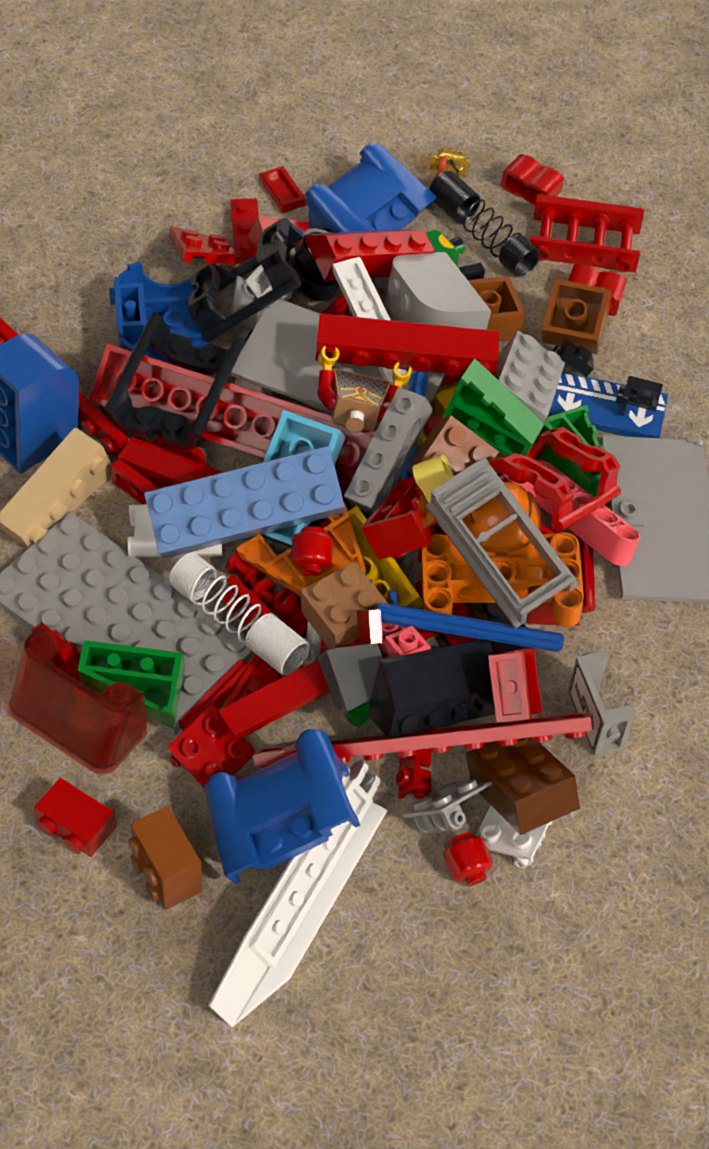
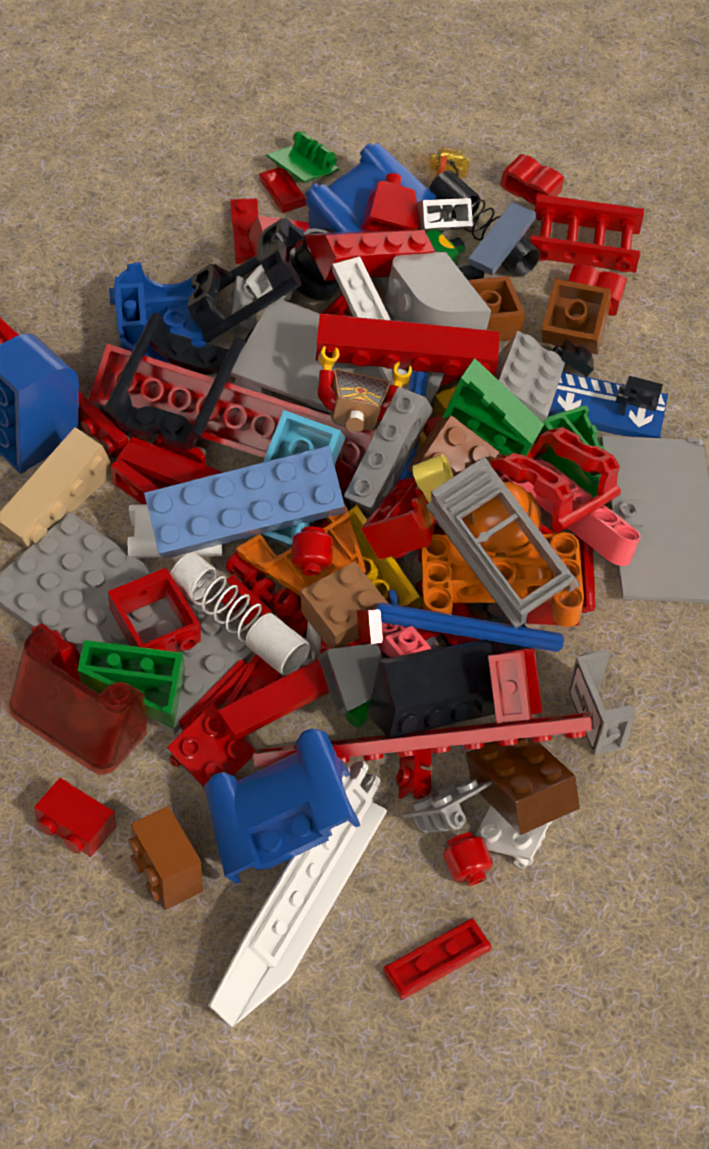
(145, 592): none -> red window
(211, 248): red wing -> none
(305, 158): none -> green hinge
(391, 206): none -> red torso
(437, 214): none -> light grey torso
(437, 958): none -> red tile
(502, 238): none -> sand blue tile

